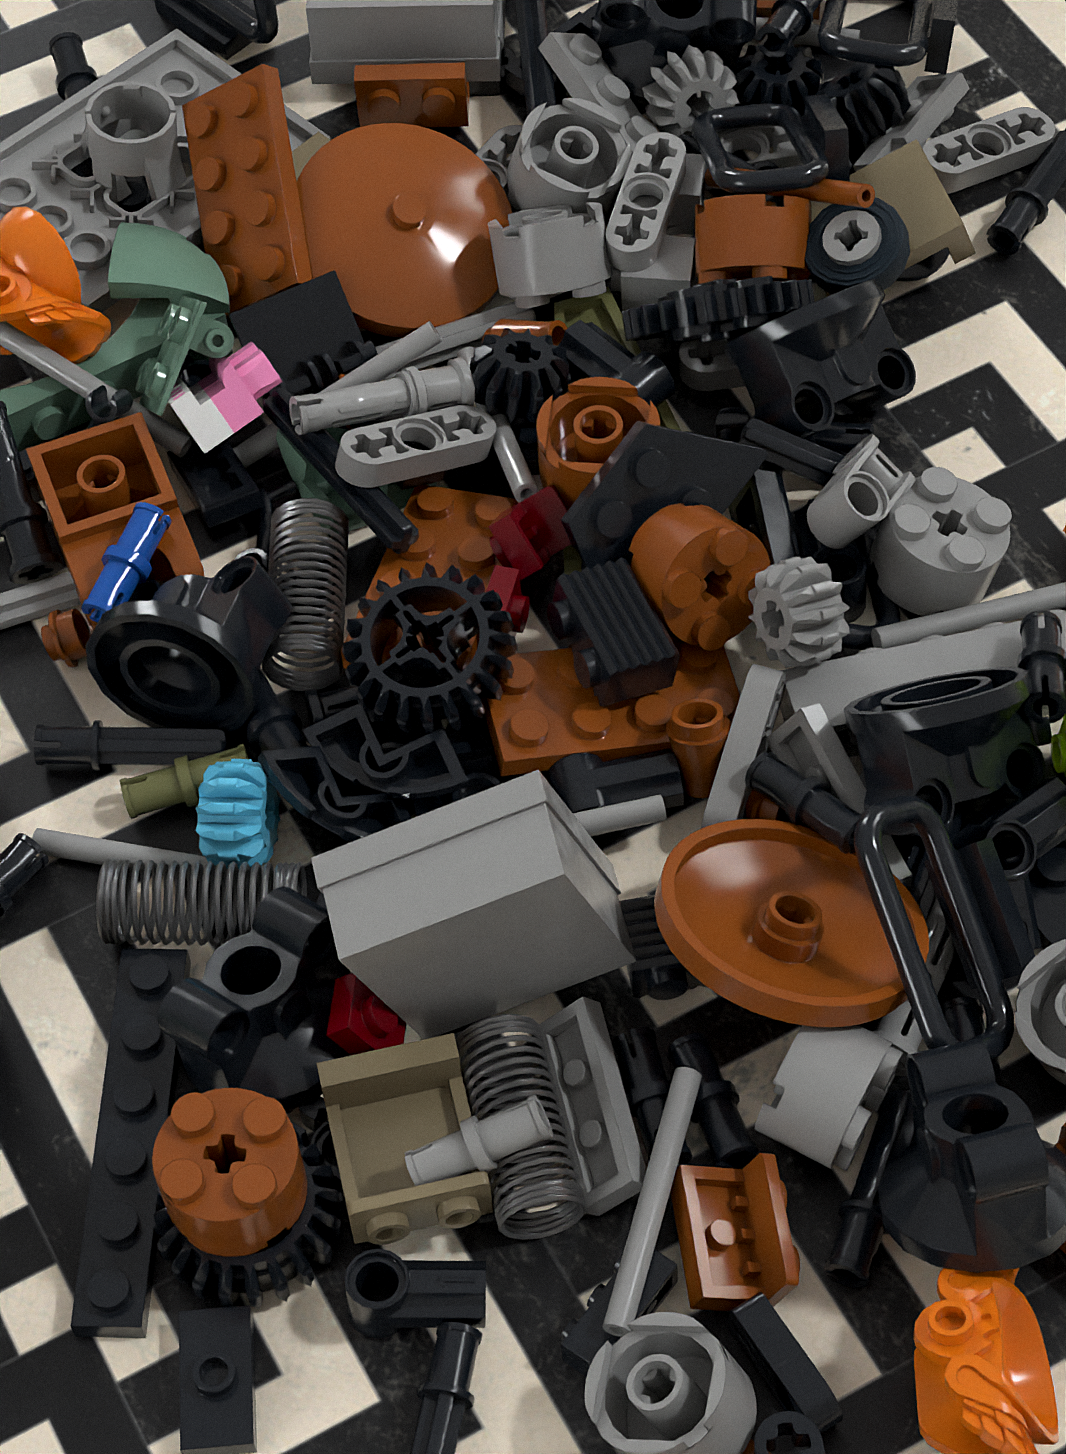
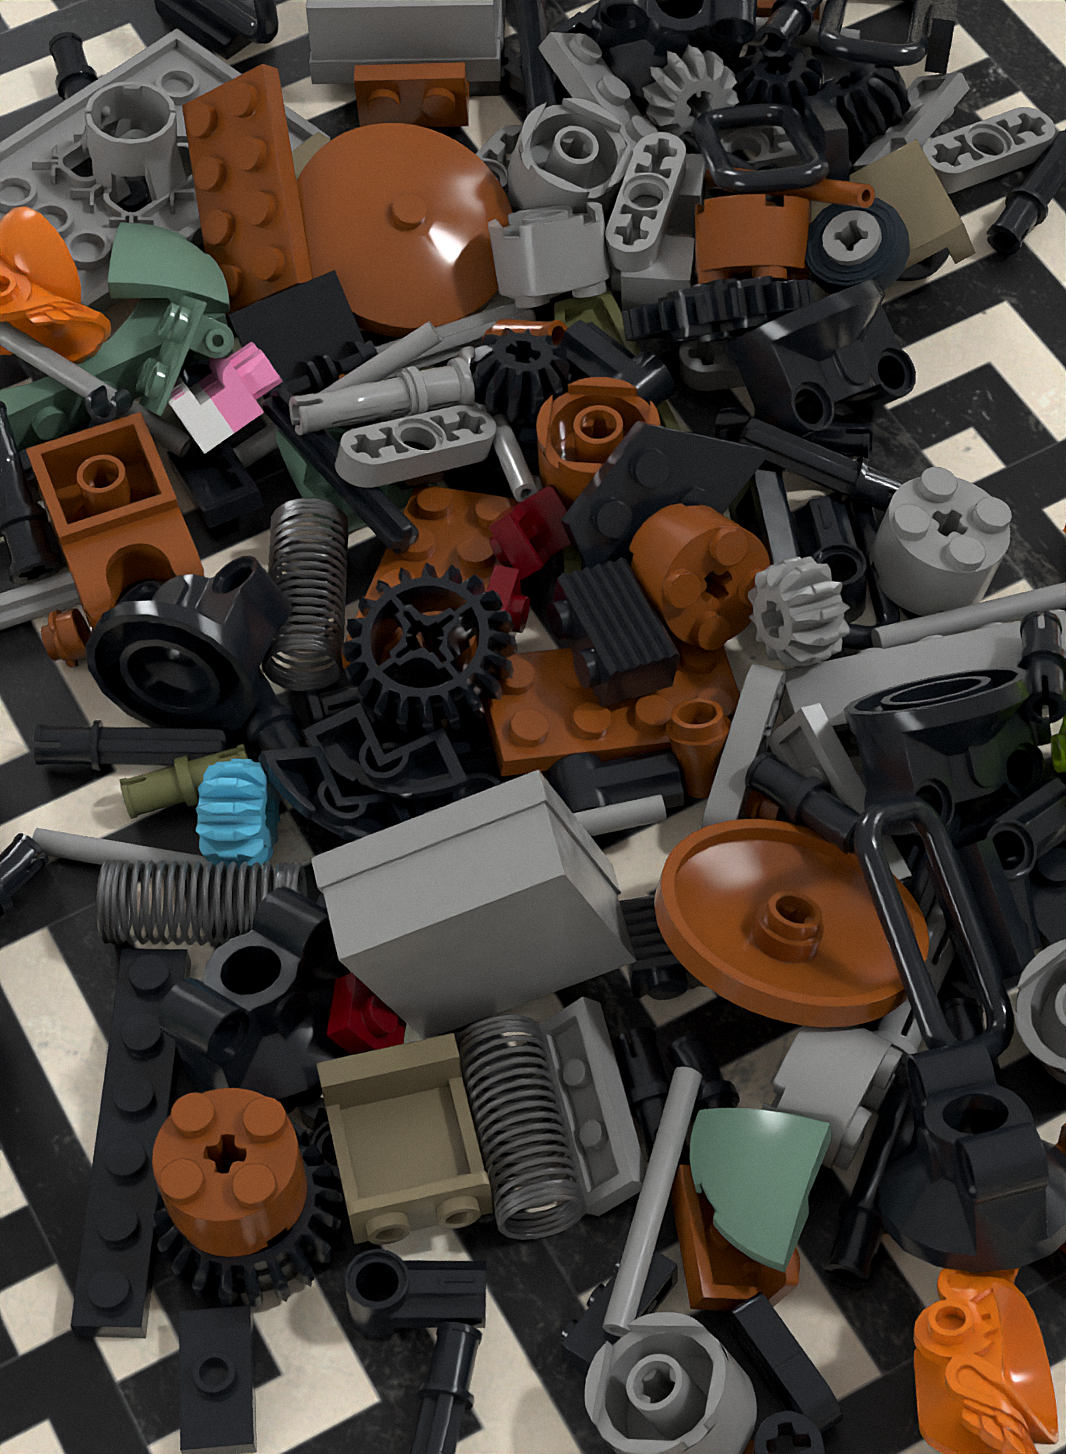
(128, 560): blue pin -> none
(264, 514): black piece -> none
(480, 1143): light grey pin -> none
(758, 1176): none -> sand green brick
(857, 495): light grey piece -> none

